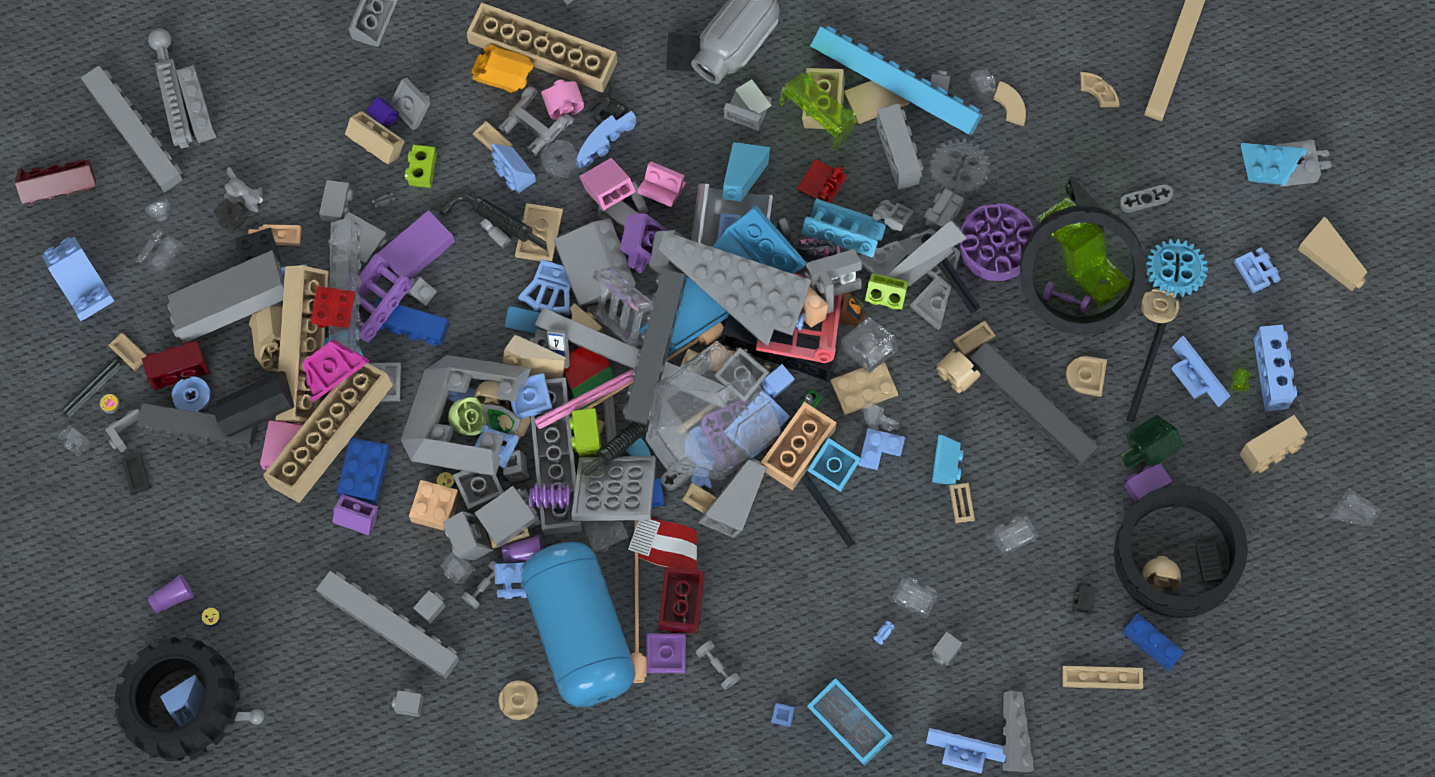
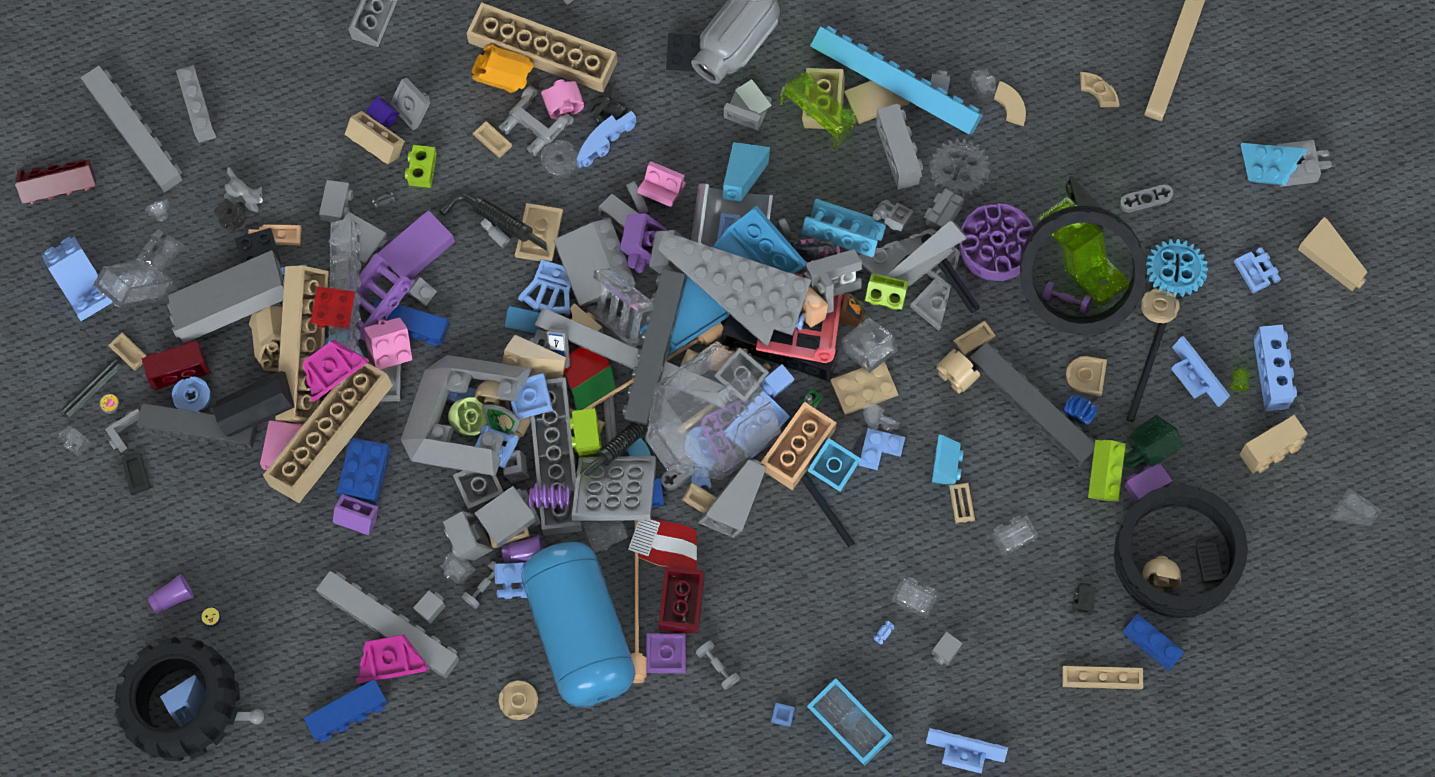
(133, 283): none -> clear brick
(170, 88): light grey gear -> none
(345, 711): none -> blue brick
(388, 343): none -> bright pink brick
(389, 659): none -> dark pink wing
(407, 703): light grey brick -> none
(433, 504): light nougat brick -> none
(445, 479): light yellow tile -> none
(512, 167): light blue slope -> none
(584, 399): bright pink axle -> none
(607, 184): bright pink brick -> none
(822, 181): red hinge -> none
(1016, 731): light grey wing -> none
(1080, 409): none -> blue gear
(1106, 470): none -> lime brick

